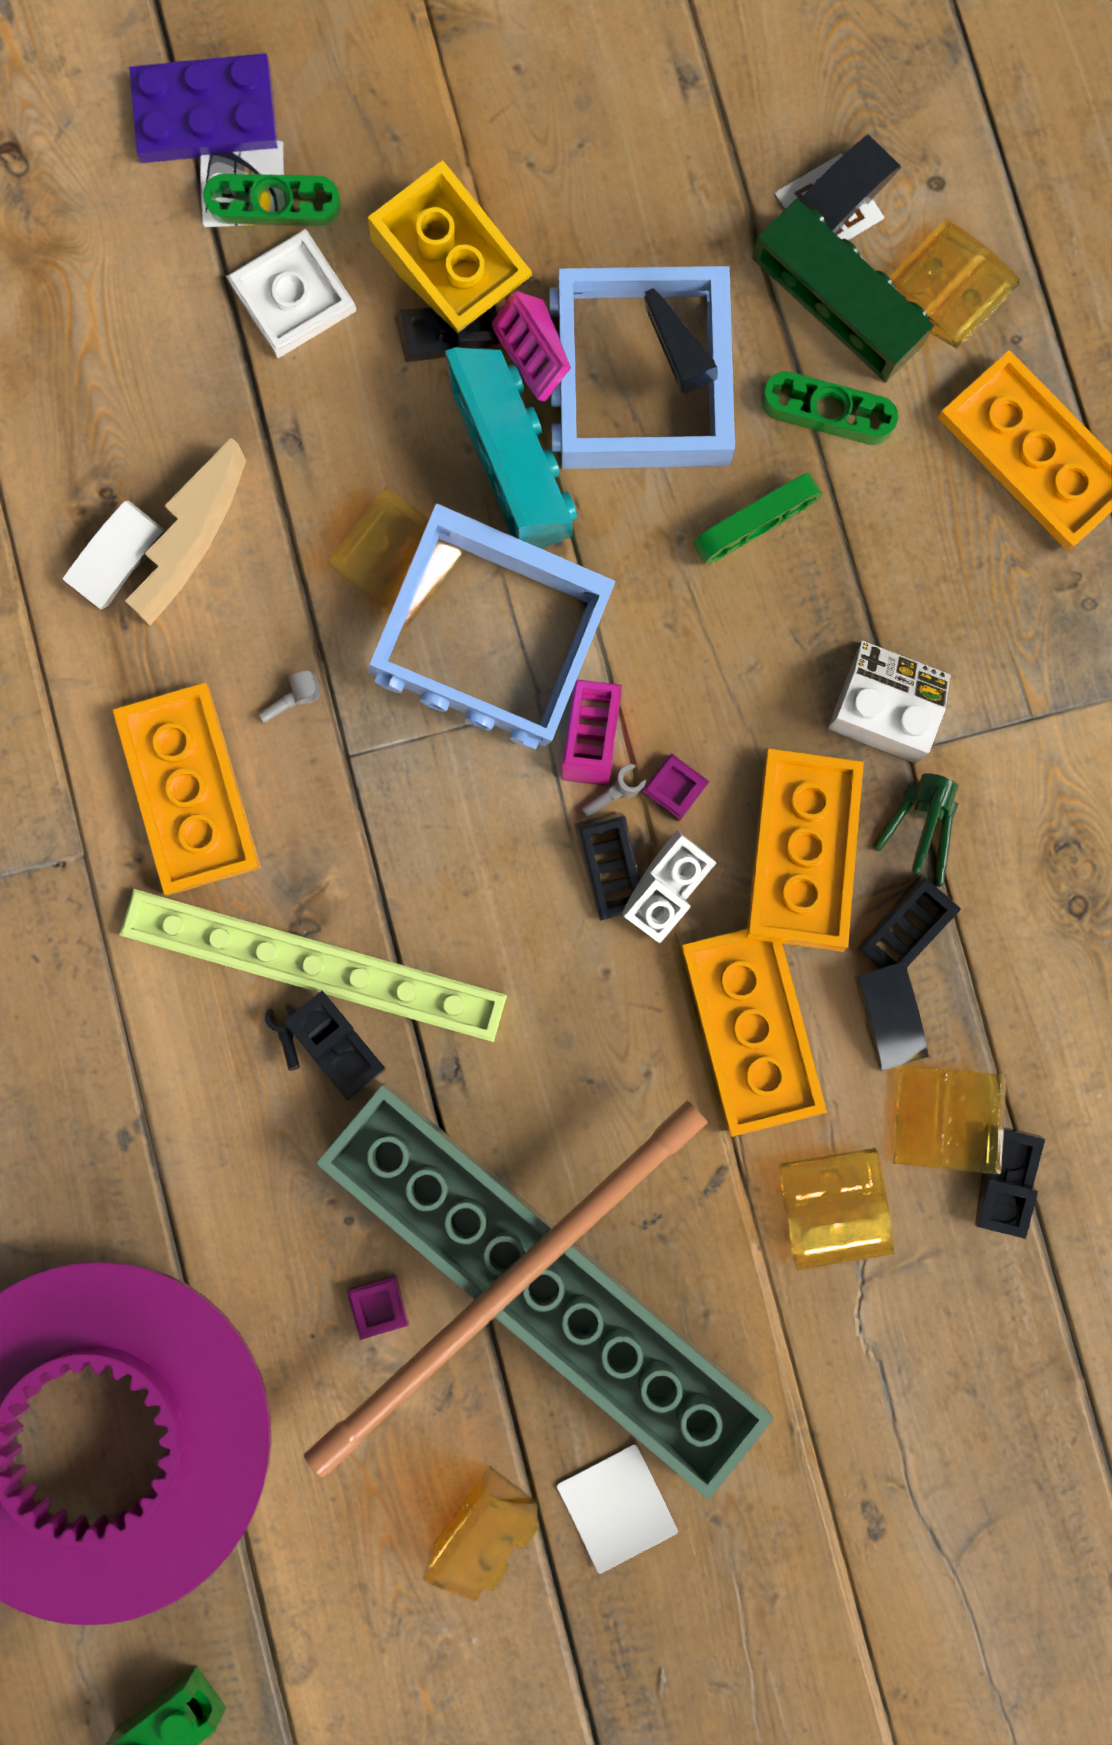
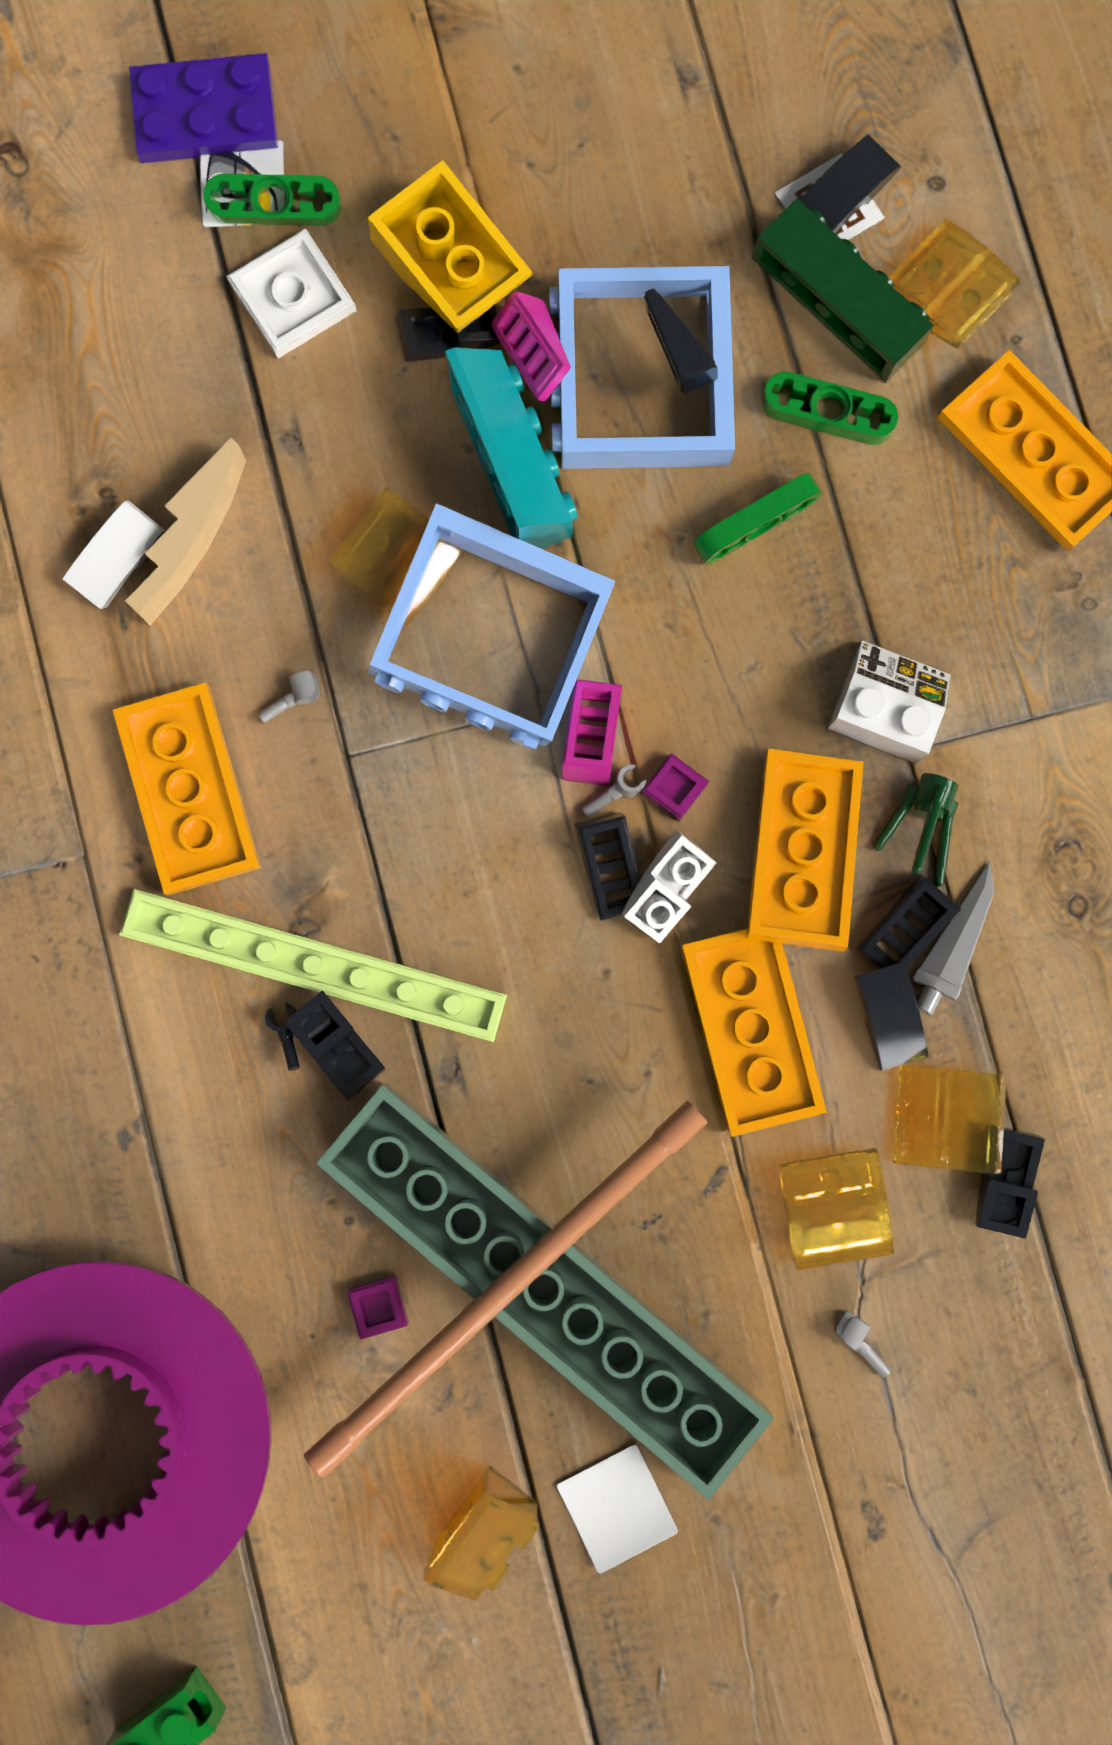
(853, 1332): none -> light grey hand
(950, 957): none -> light grey bar

